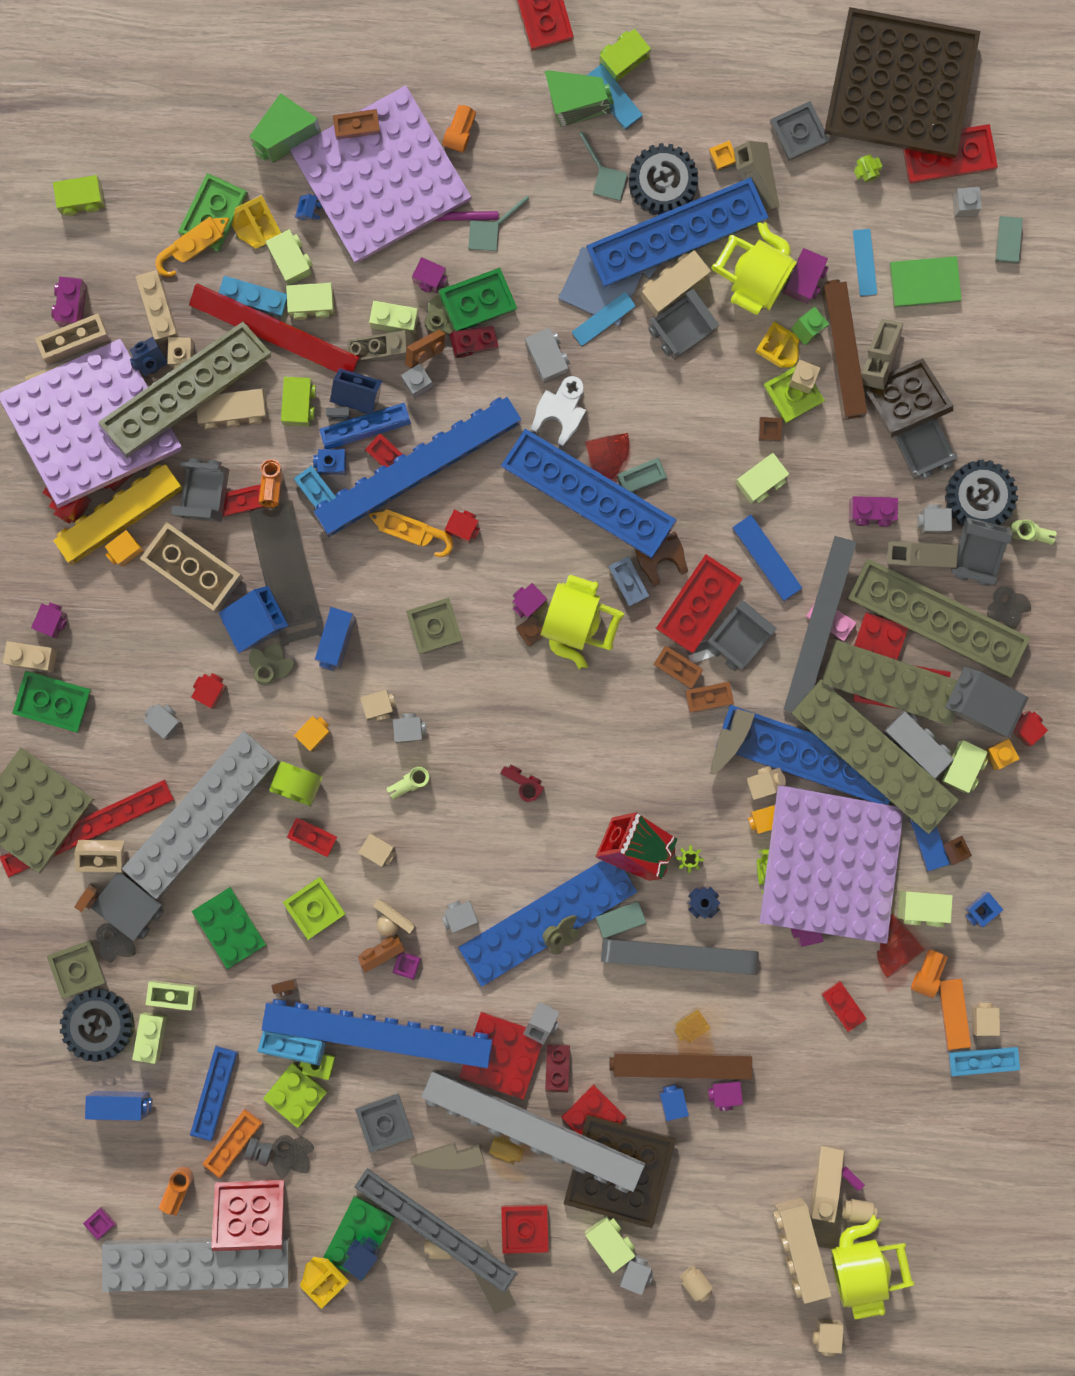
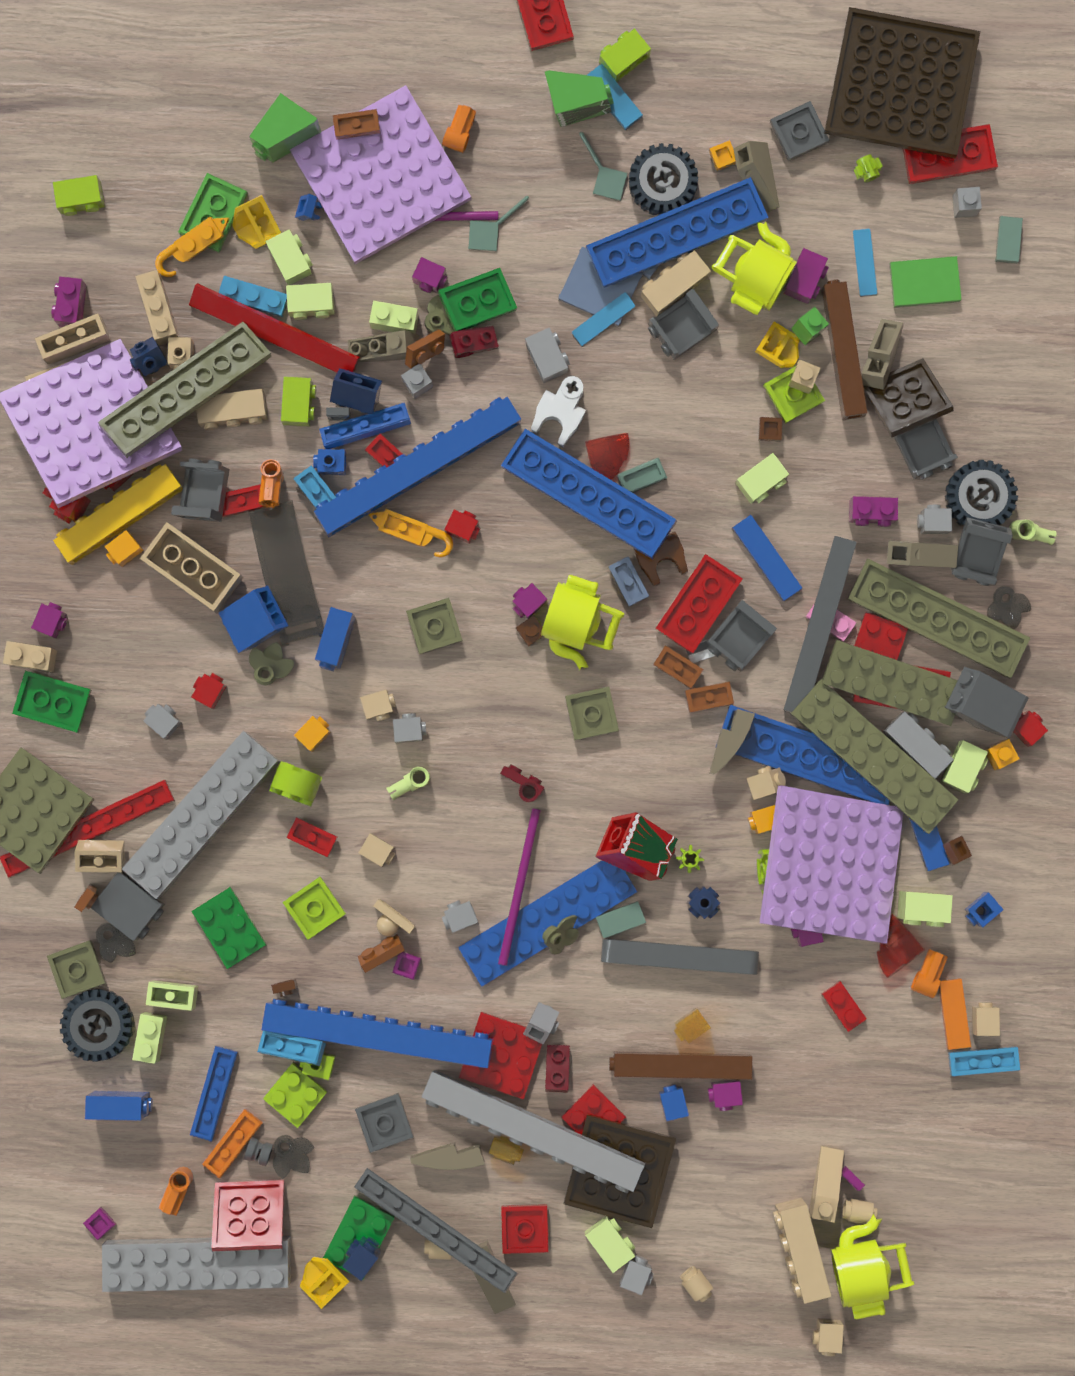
(519, 887): none -> magenta piece
(591, 713): none -> olive plate

